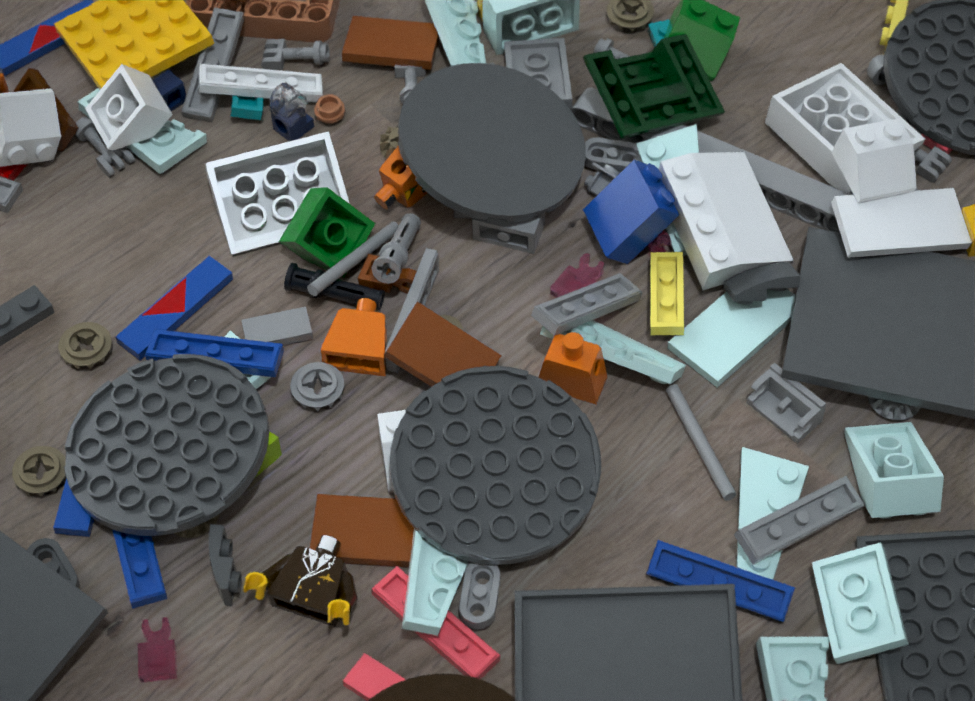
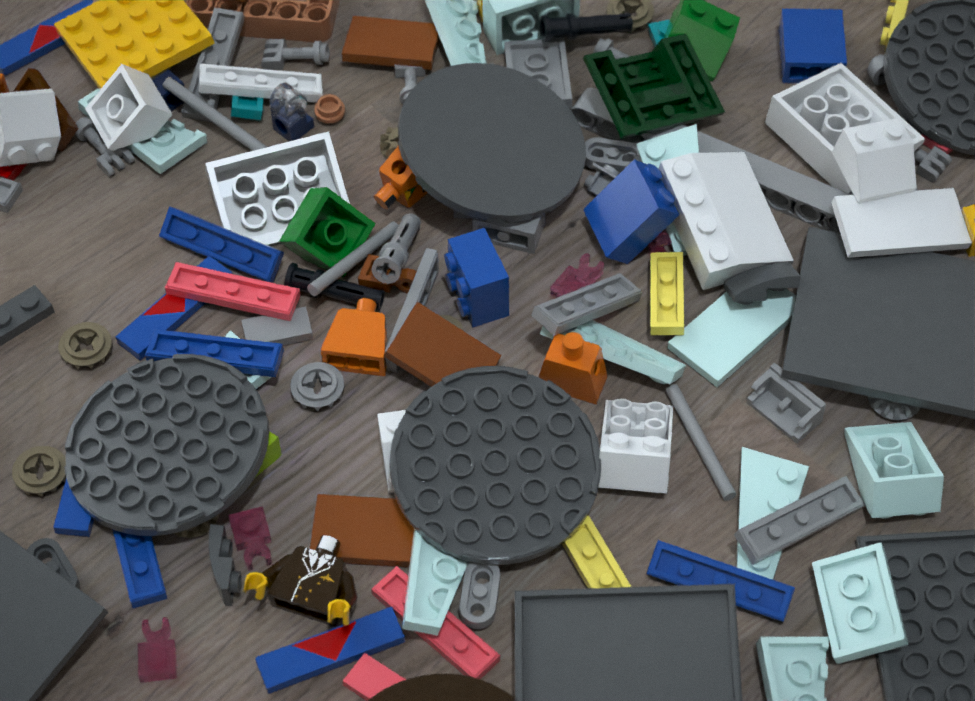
(212, 114): none -> light grey bar
(221, 244): none -> blue tile
(233, 291): none -> coral tile
(251, 535): none -> clear pink plate
(329, 650): none -> blue tile
(477, 277): none -> blue brick
(572, 26): none -> black pin
(594, 558): none -> light yellow plate
(636, 446): none -> white slope
(810, 42): none -> blue brick

